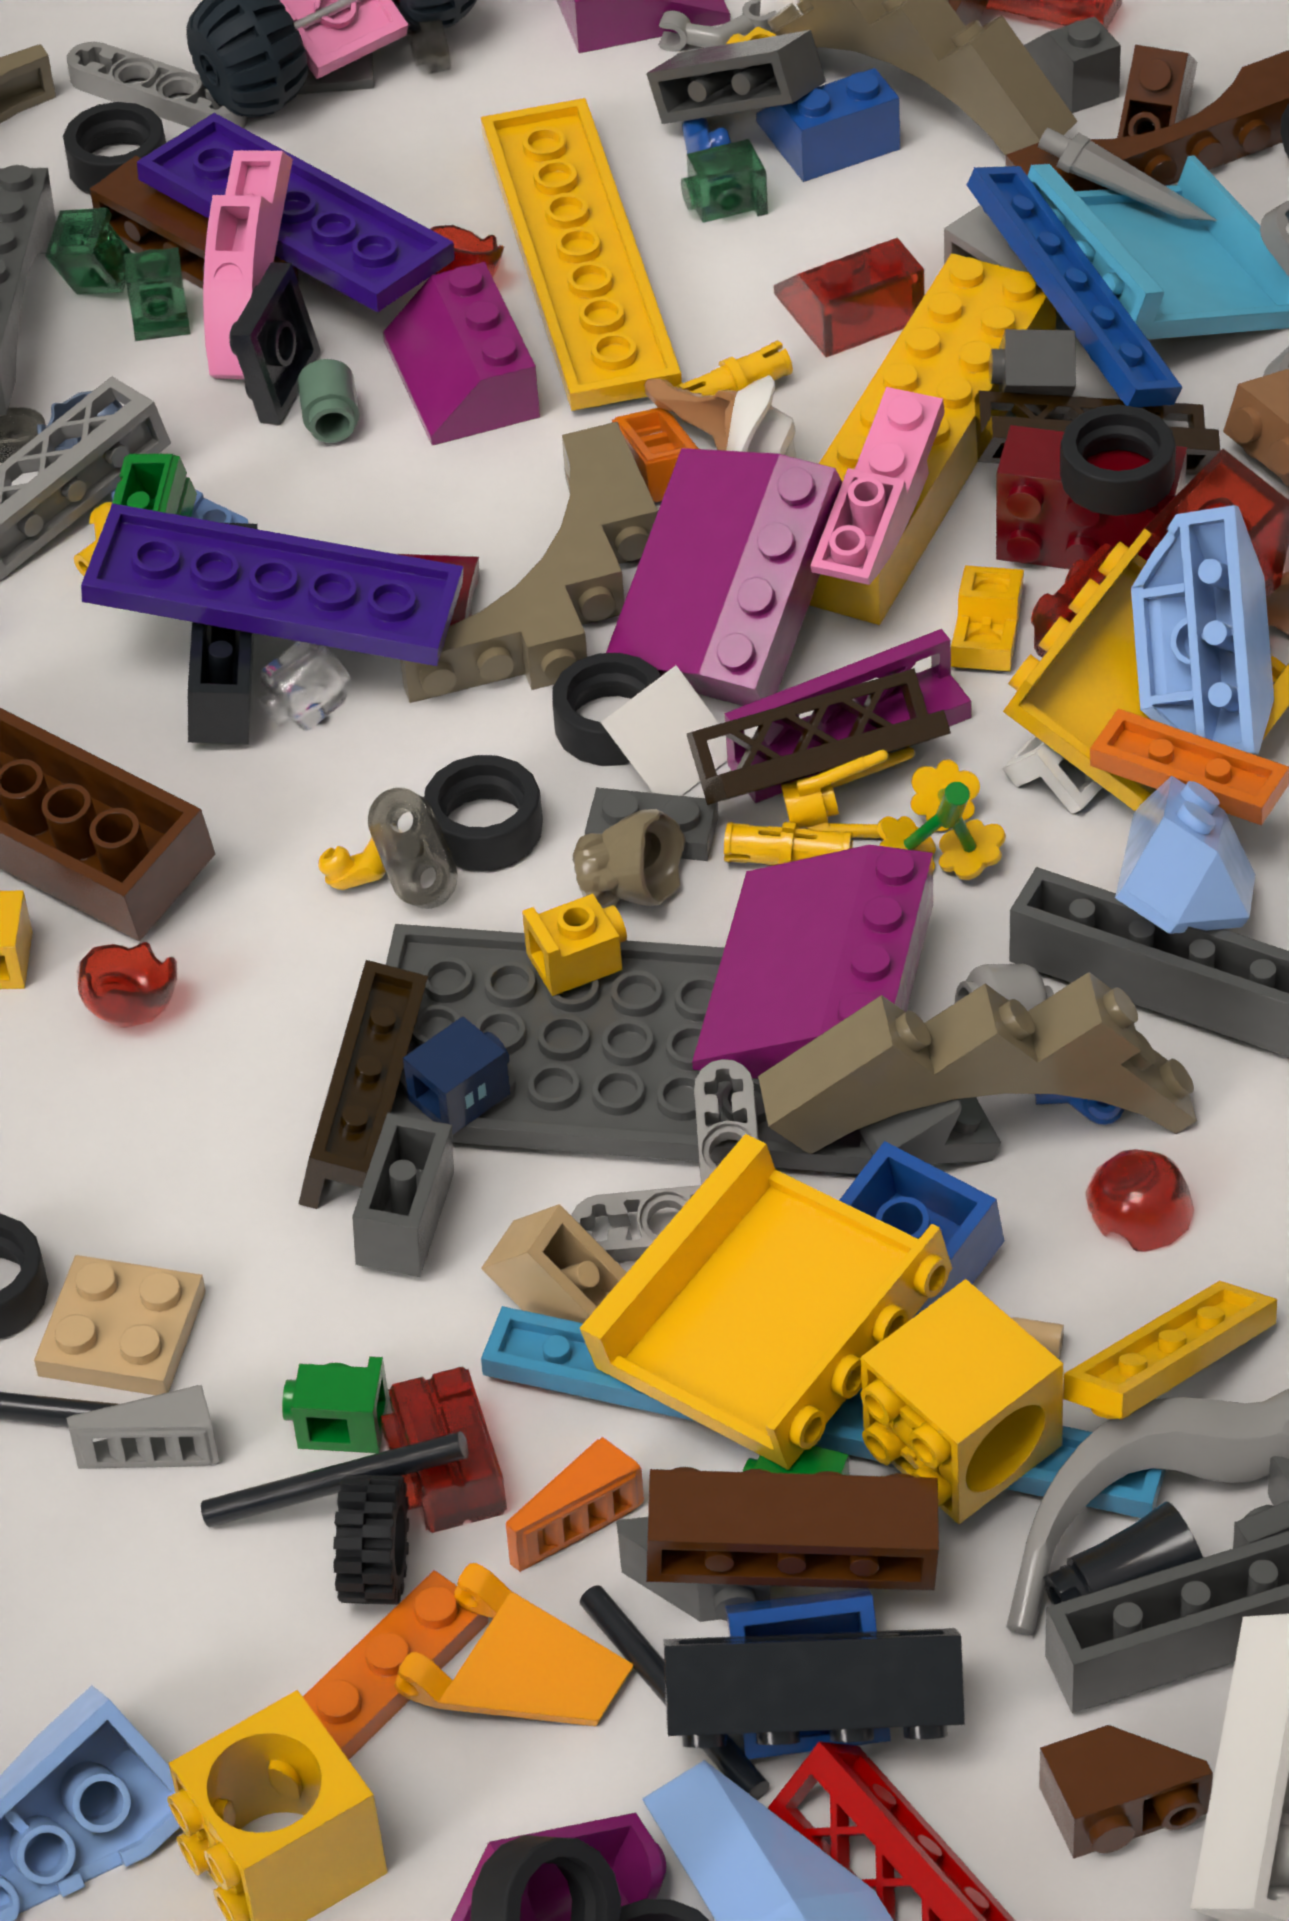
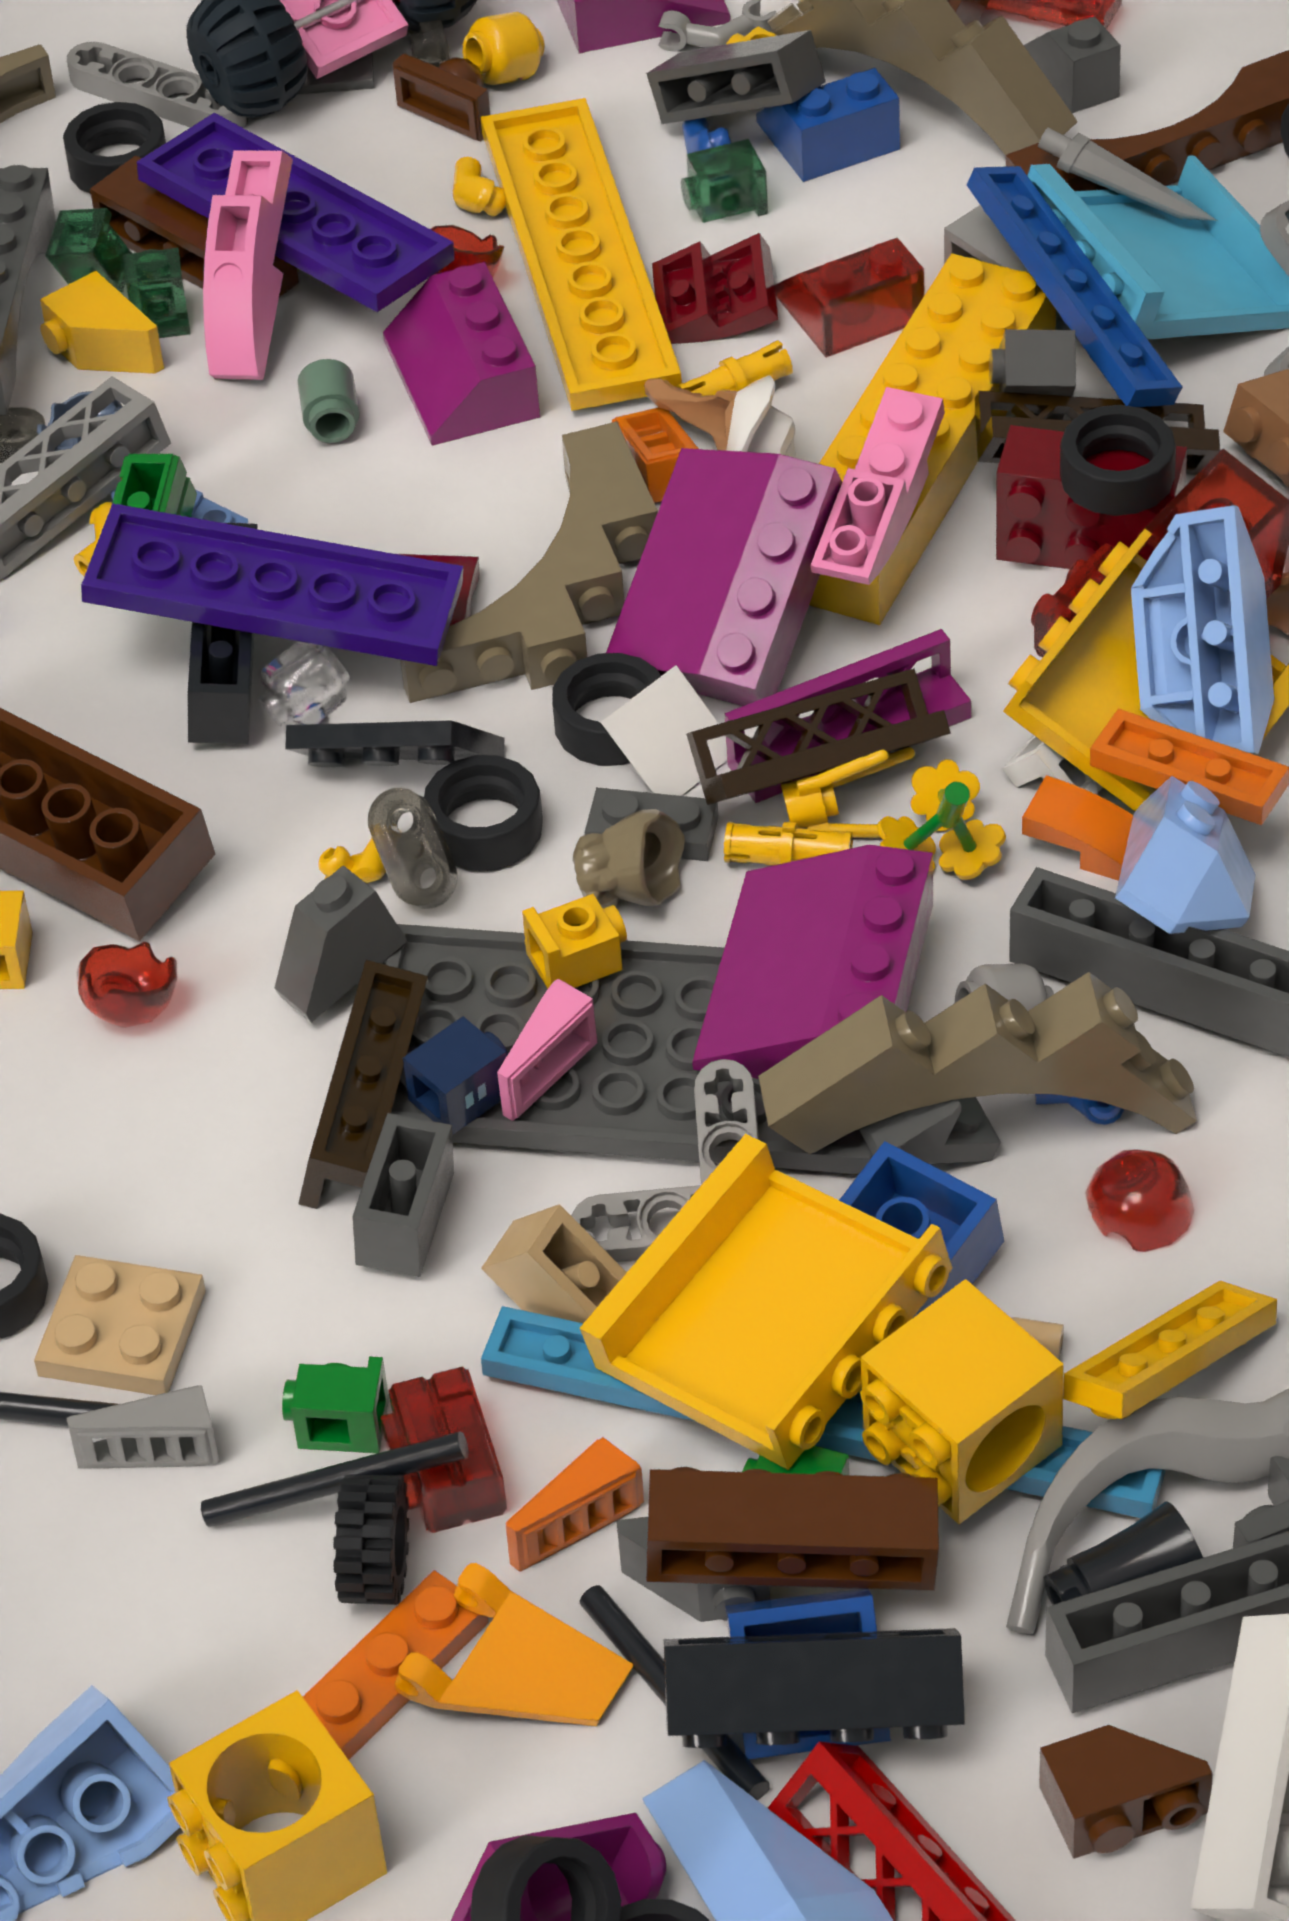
(99, 328): none -> yellow slope
(274, 342): black plate -> none
(331, 940): none -> dark grey slope
(389, 741): none -> black wing
(444, 94): none -> reddish brown tile
(475, 192): none -> yellow arm
(504, 47): none -> yellow head
(548, 1046): none -> bright pink slope
(715, 294): none -> dark red slope
(987, 618): yellow slope -> none
(1080, 822): none -> orange slope
(1157, 90): reddish brown slope -> none

